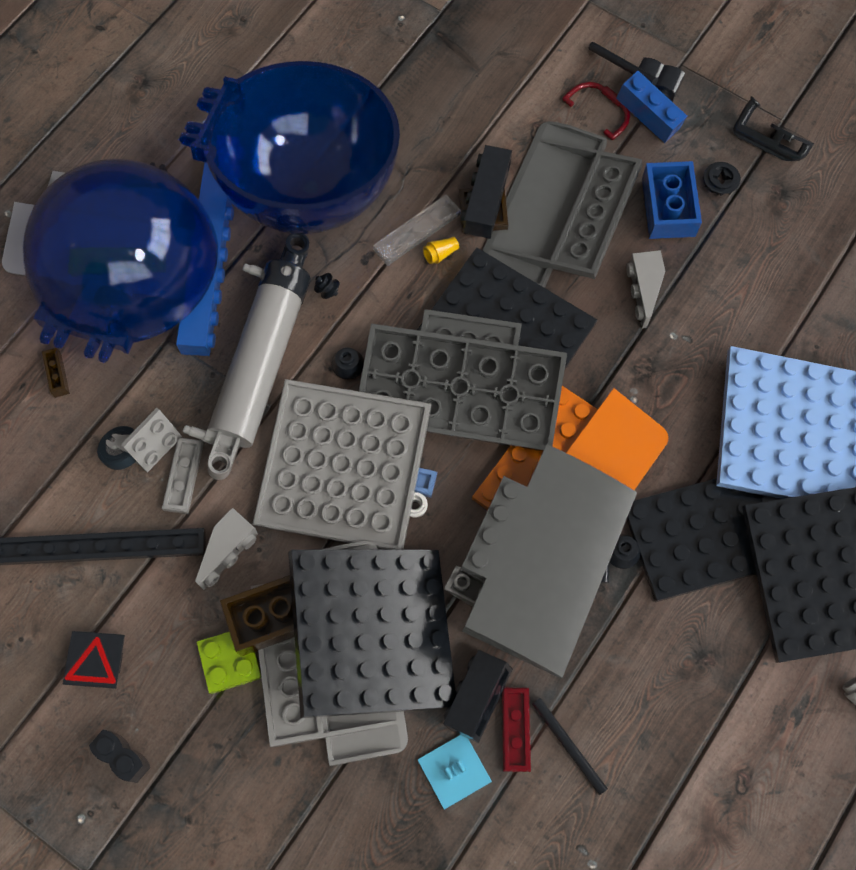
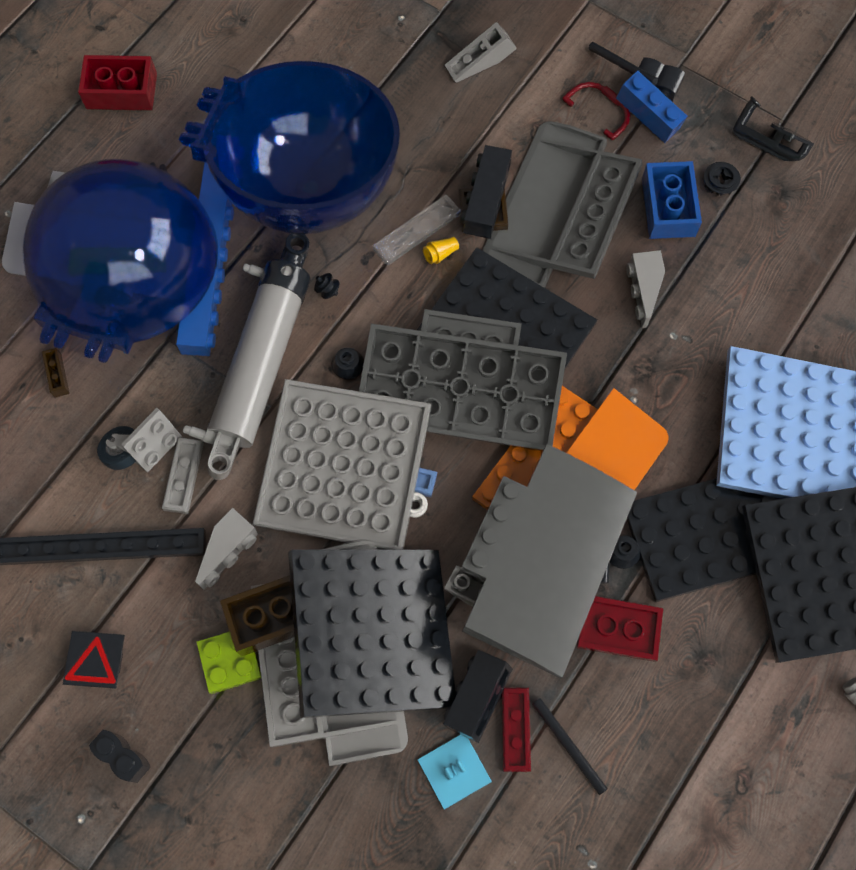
(117, 82): none -> dark red brick
(481, 54): none -> light grey slope
(622, 629): none -> dark red plate

